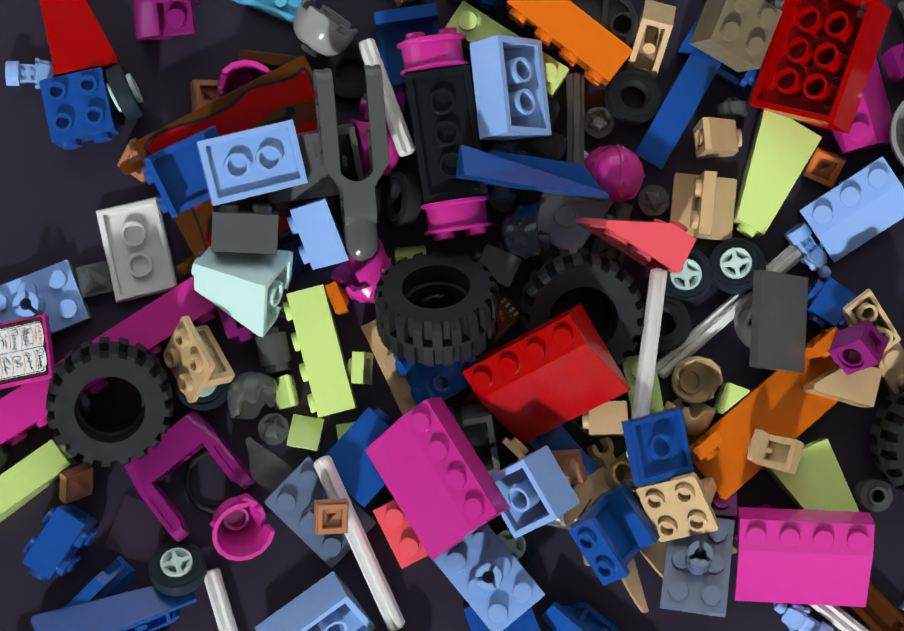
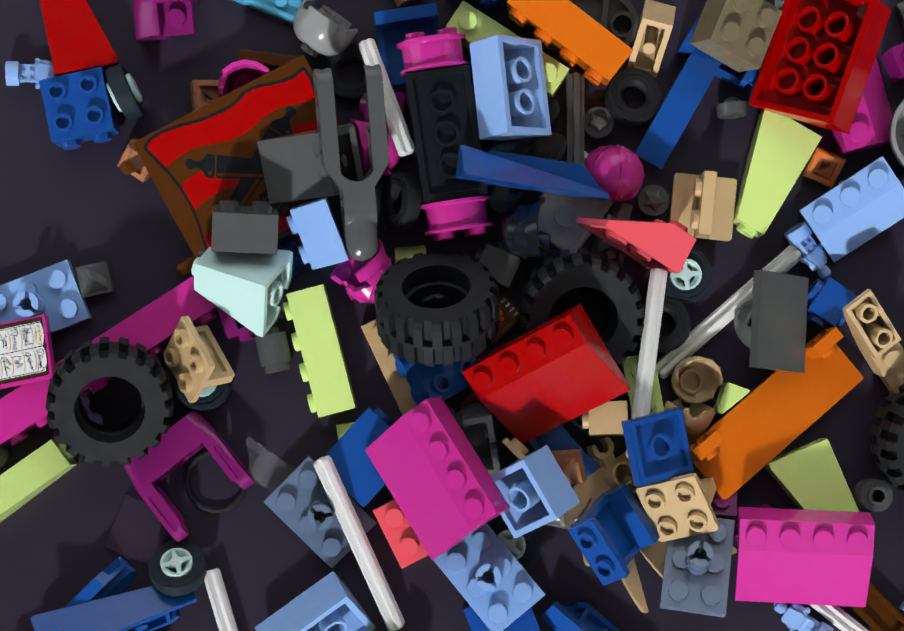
(59, 542): blue brick -> none
(76, 483): nougat tile -> none
(137, 249): white tile -> none
(179, 174): blue panel -> none
(240, 528): dark pink helmet -> none
(250, 393): dark grey hair -> none
(252, 162): light blue plate -> none
(273, 428): dark grey tile -> none
(286, 393): yellowish green slope -> none
(305, 432): yellowish green slope -> none
(331, 516): nougat tile -> none
(338, 298): orange tile -> none
(360, 367): yellowish green plate -> none
(716, 138): tan slope -> none
(733, 255): black wheel -> none
(774, 451): tan bracket -> none
(854, 389): tan slope -> none
(858, 347): magenta brick -> none

